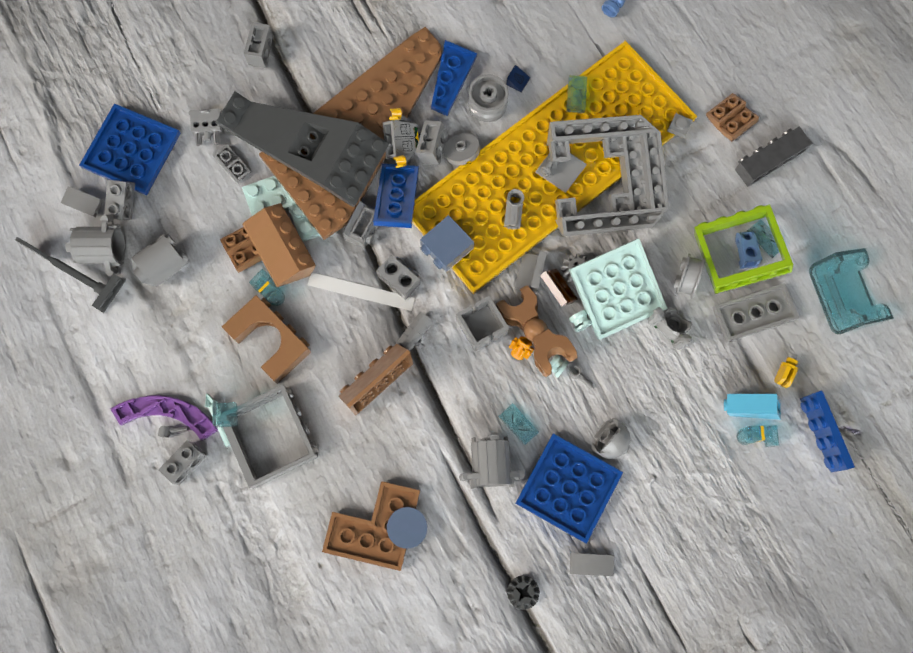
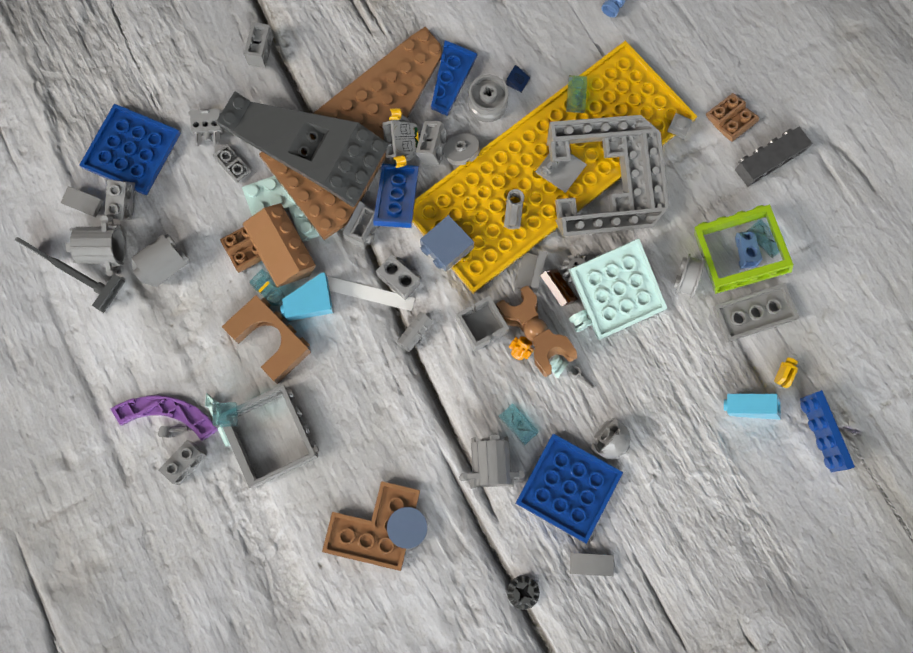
(308, 300): none -> medium azure slope
(376, 378): medium nougat slope -> none
(677, 333): light grey hair -> none
(754, 434): clear light blue leg -> none
(845, 293): clear light blue windscreen -> none

